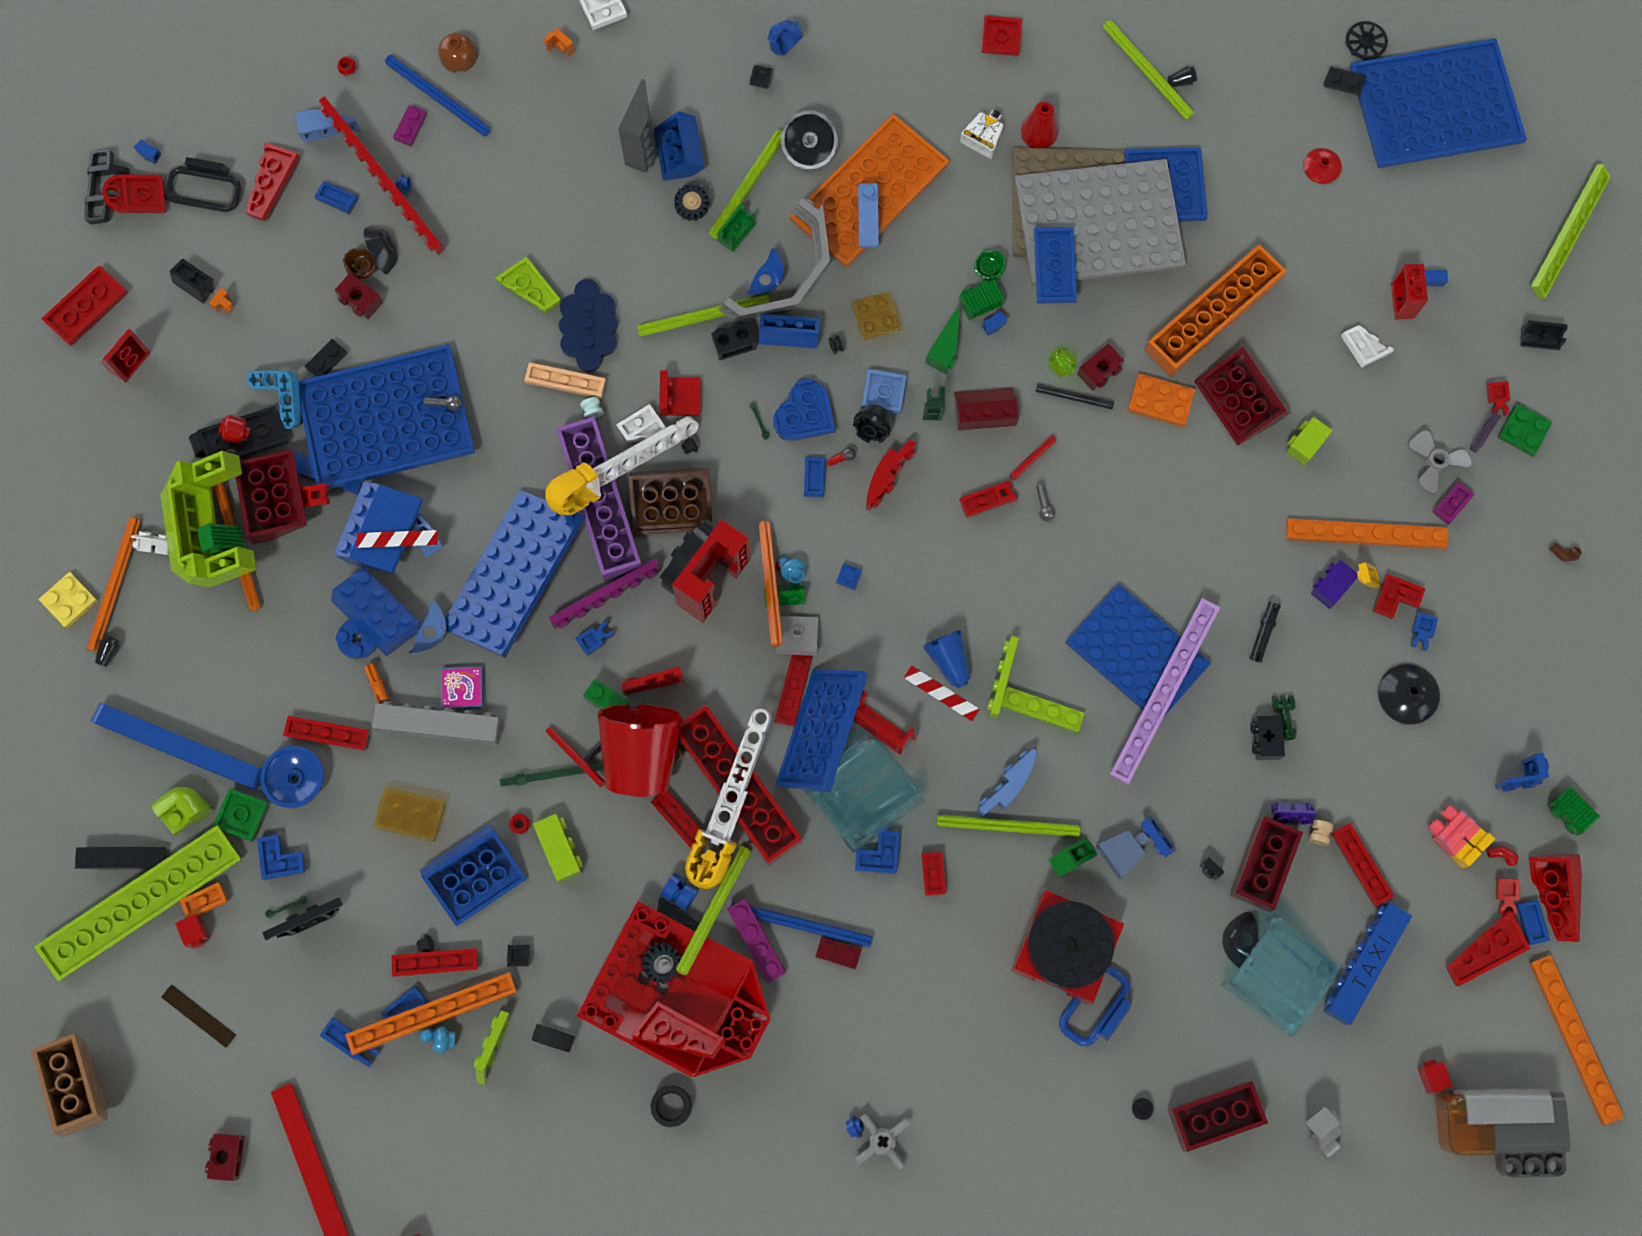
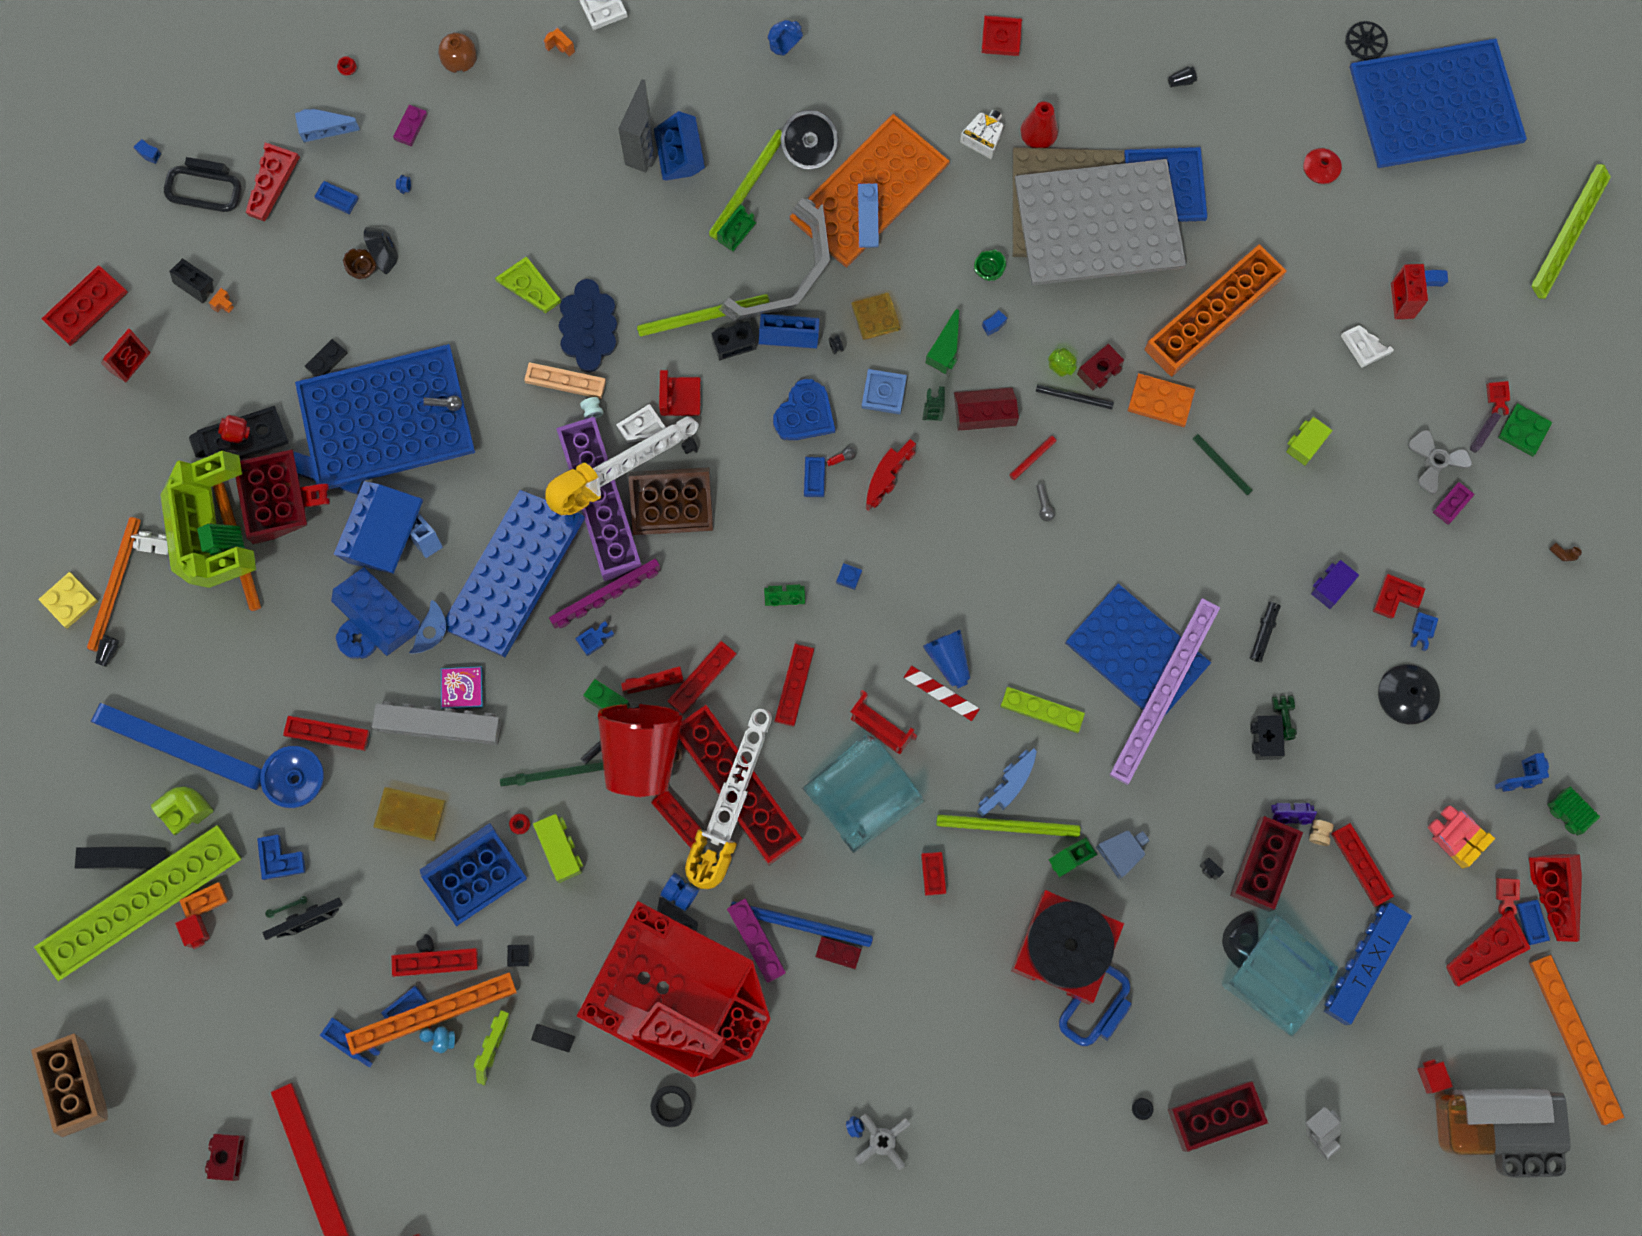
(94, 171): black bar -> none
(135, 193): red tile -> none
(198, 1016): dark brown sticker -> none
(241, 814): green plate -> none
(282, 386): dark azure beam -> none
(352, 287): dark red brick -> none
(375, 170): red plate -> none
(376, 683): orange axle -> none
(401, 538): sticker -> none
(437, 95): blue axle -> none
(575, 757): red bar -> none
(660, 962): black wheel -> none
(691, 202): black wheel -> none
(697, 559): red piece -> none
(702, 678): none -> red plate
(713, 910): lime axle -> none
(761, 76): black plate -> none
(765, 435): clear green hinge -> none
(770, 584): orange axle -> none
(773, 268): blue piece -> none
(791, 569): dark azure animal -> none
(798, 635): light grey plate -> none
(821, 730): blue plate -> none
(873, 423): black cone -> none
(882, 860): blue plate -> none
(981, 299): green brick -> none
(987, 499): red plate -> none
(1000, 685): lime plate -> none
(1055, 265): blue plate -> none
(1149, 71): lime axle -> none
(1161, 842): blue plate -> none
(1222, 464): none -> clear green bar
(1242, 396): dark red slope -> none
(1345, 81): black plate -> none
(1367, 533): orange plate -> none
(1368, 575): yellow plate -> none
(1503, 851): red arm -> none
(1543, 335): black hinge -> none

